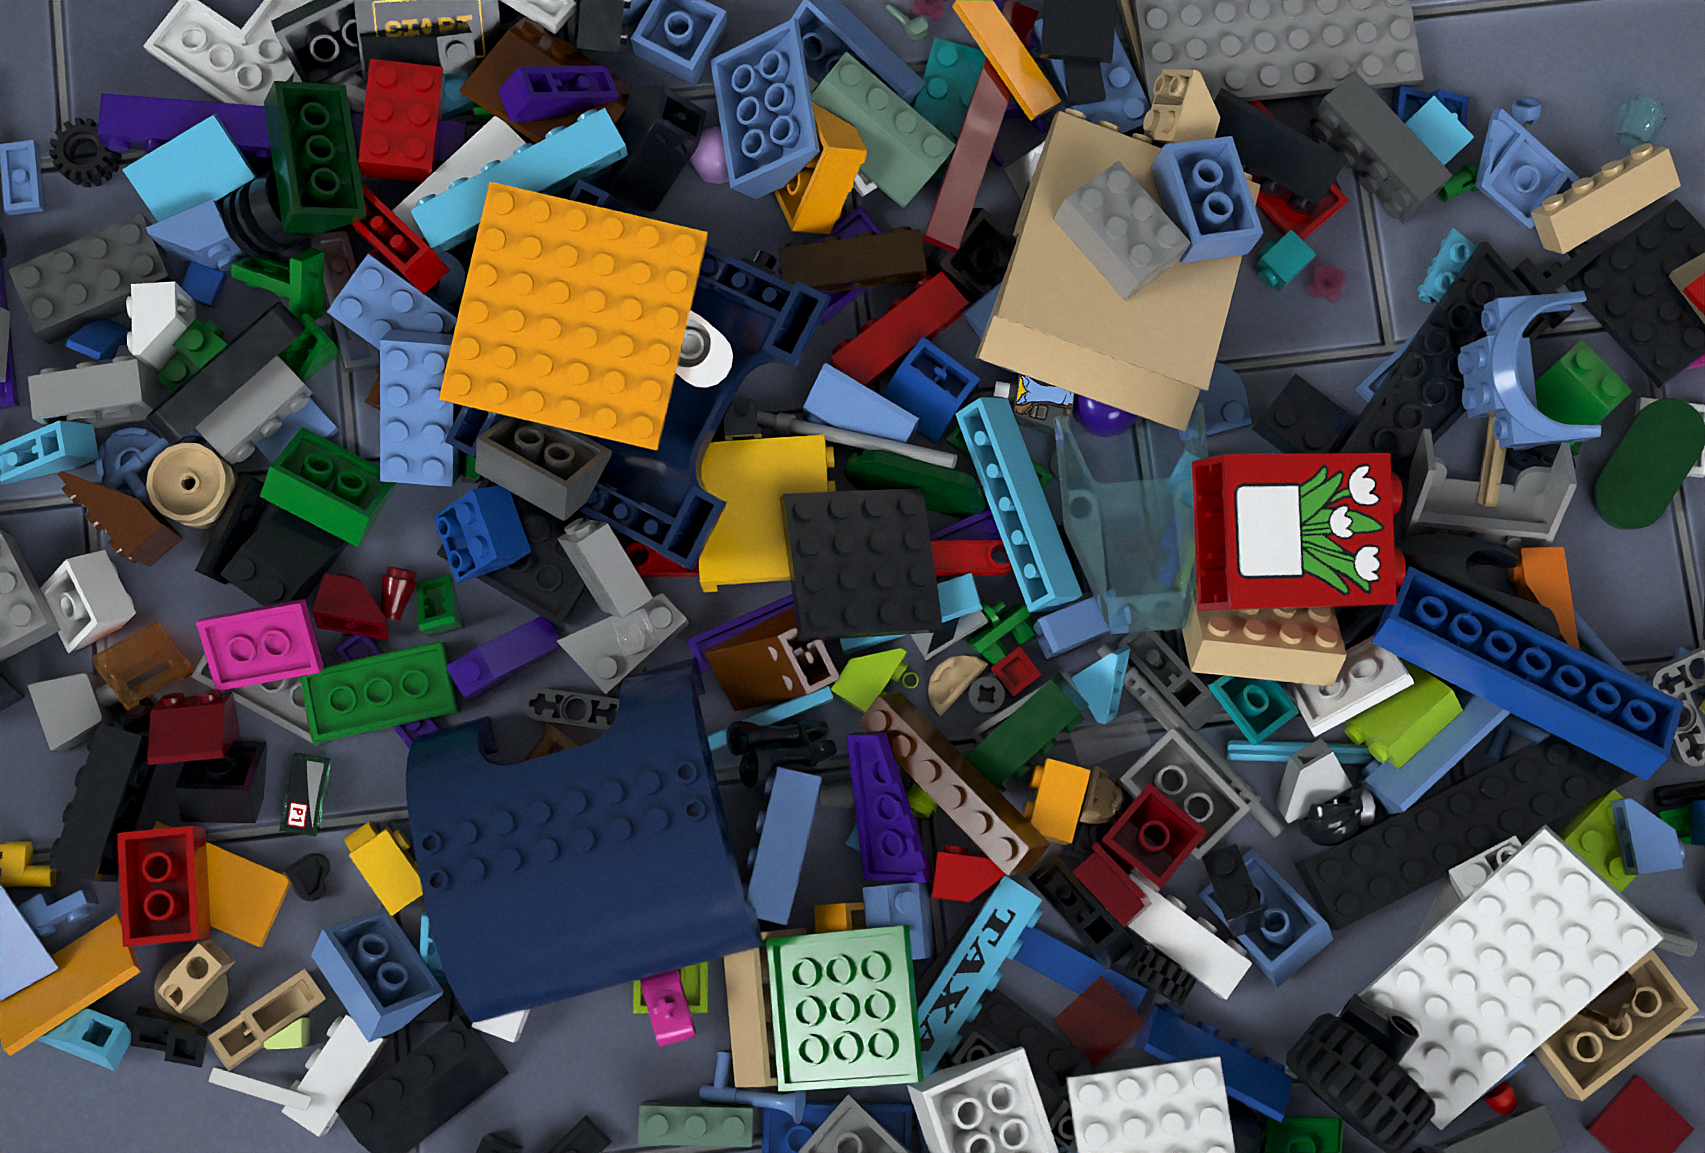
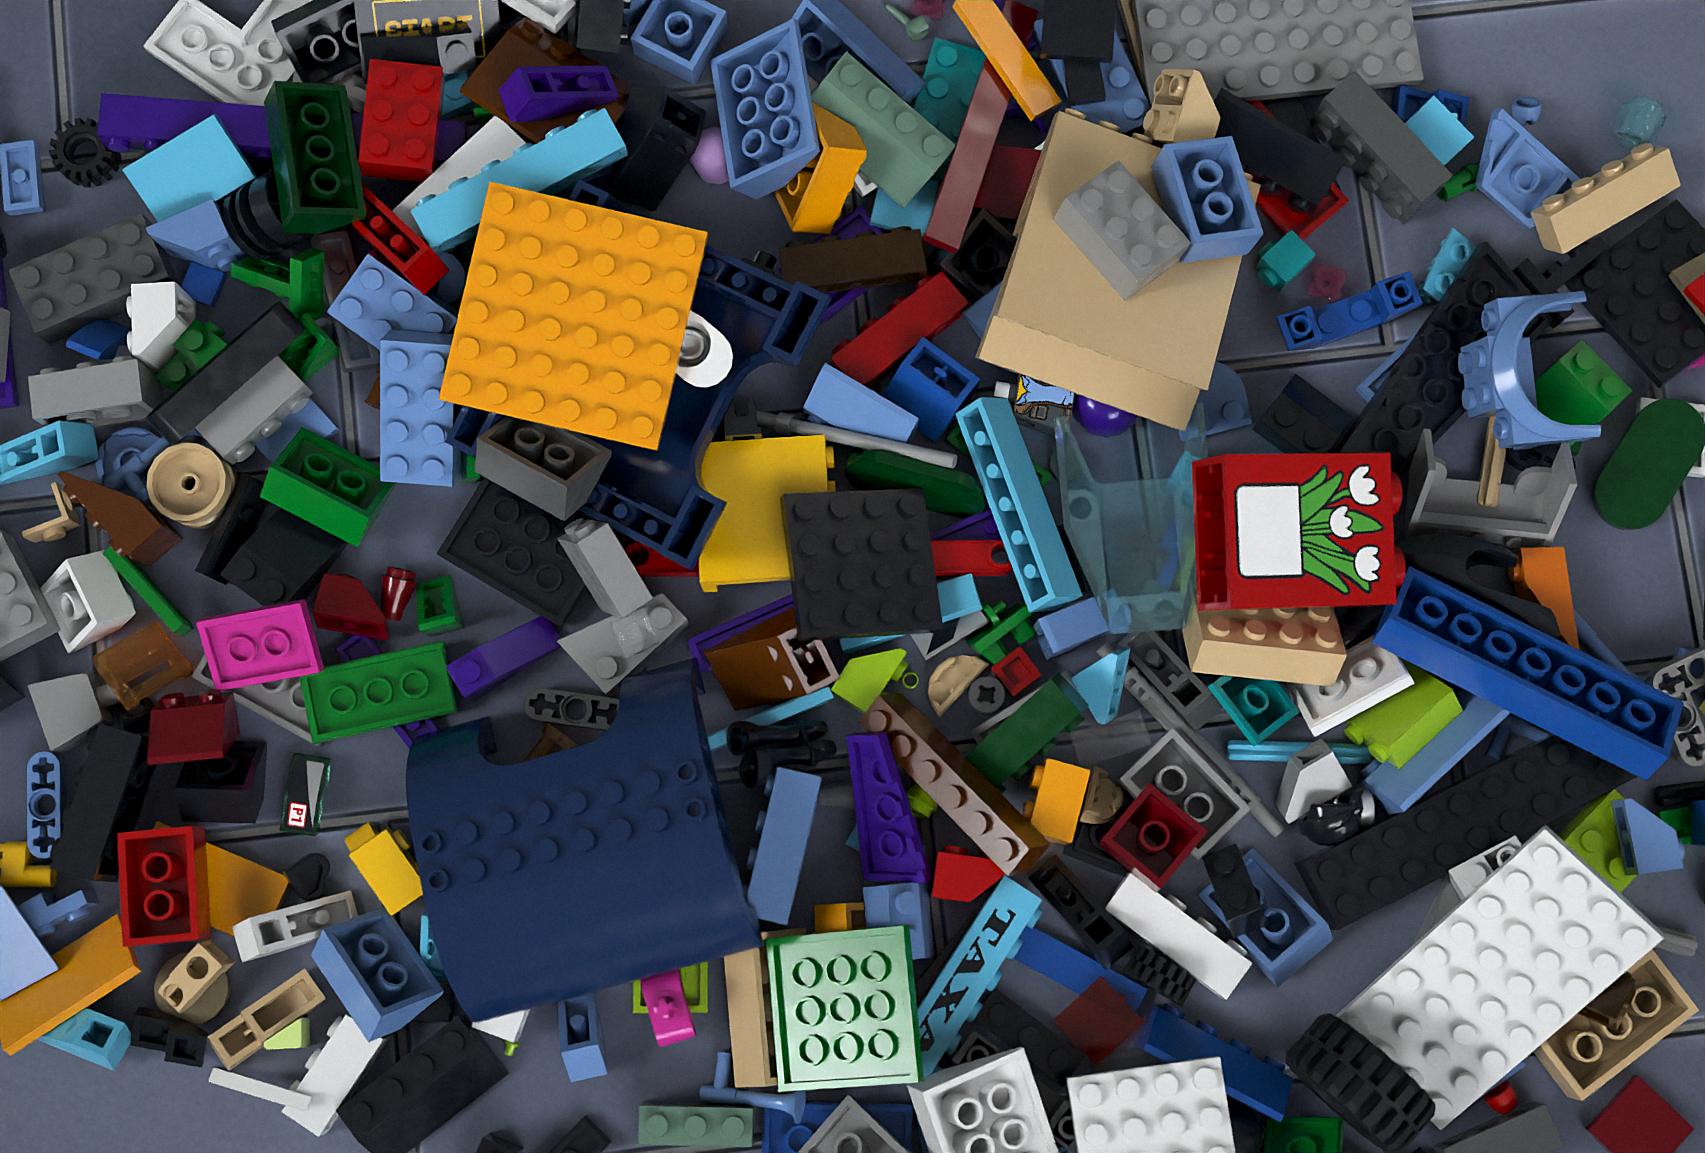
(55, 528): none -> tan bracket
(56, 777): none -> medium blue beam
(150, 593): none -> green tile
(291, 926): none -> white slope
(481, 533): blue slope -> none
(510, 1047): none -> lime piece
(581, 1037): none -> medium blue slope
(915, 214): none -> medium azure piece
(1006, 180): none -> dark red tile
(1112, 886): dark red panel -> none
(1382, 303): none -> blue slope
(1389, 1033): black piece -> none

